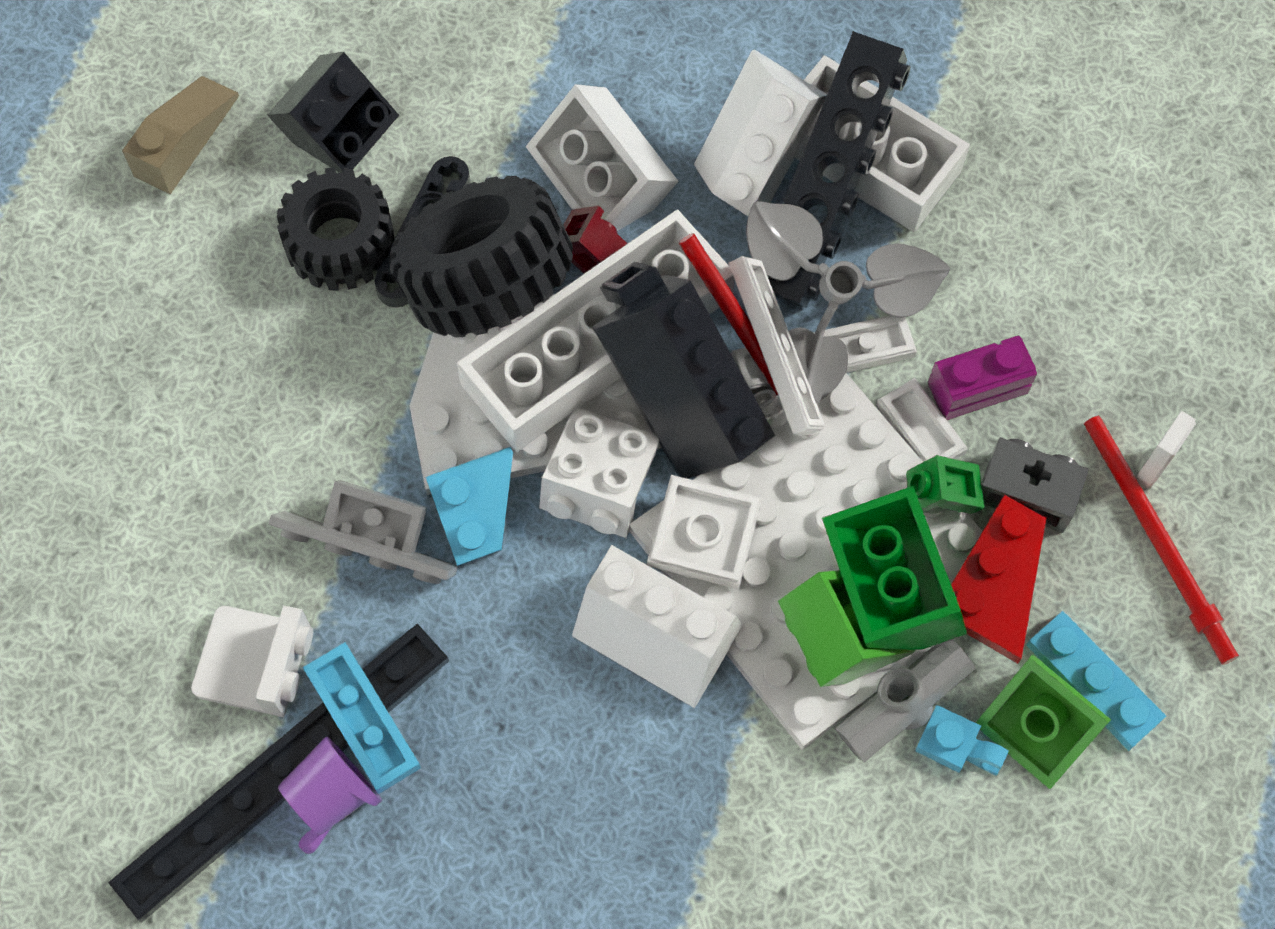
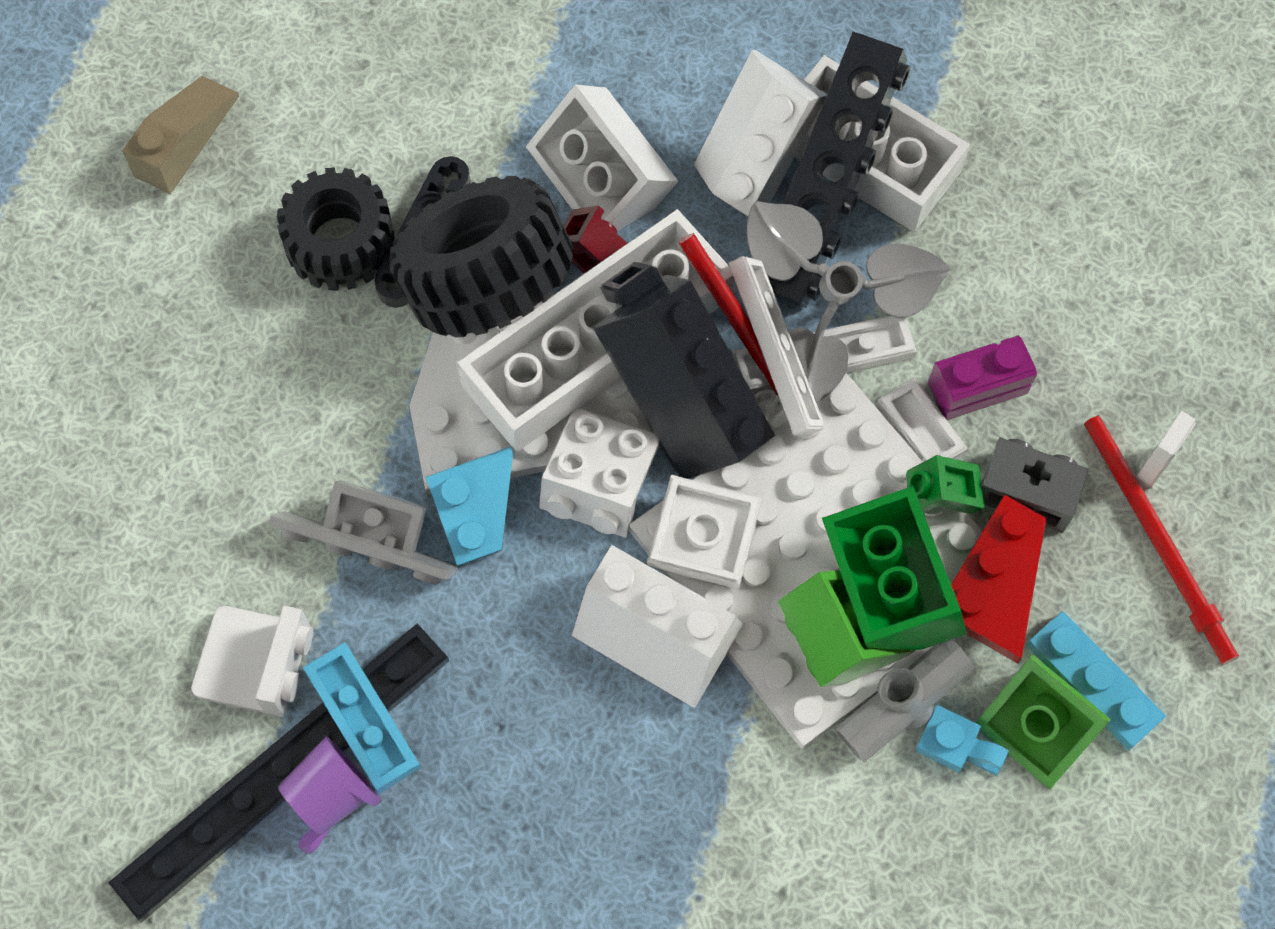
(334, 112): black slope -> none

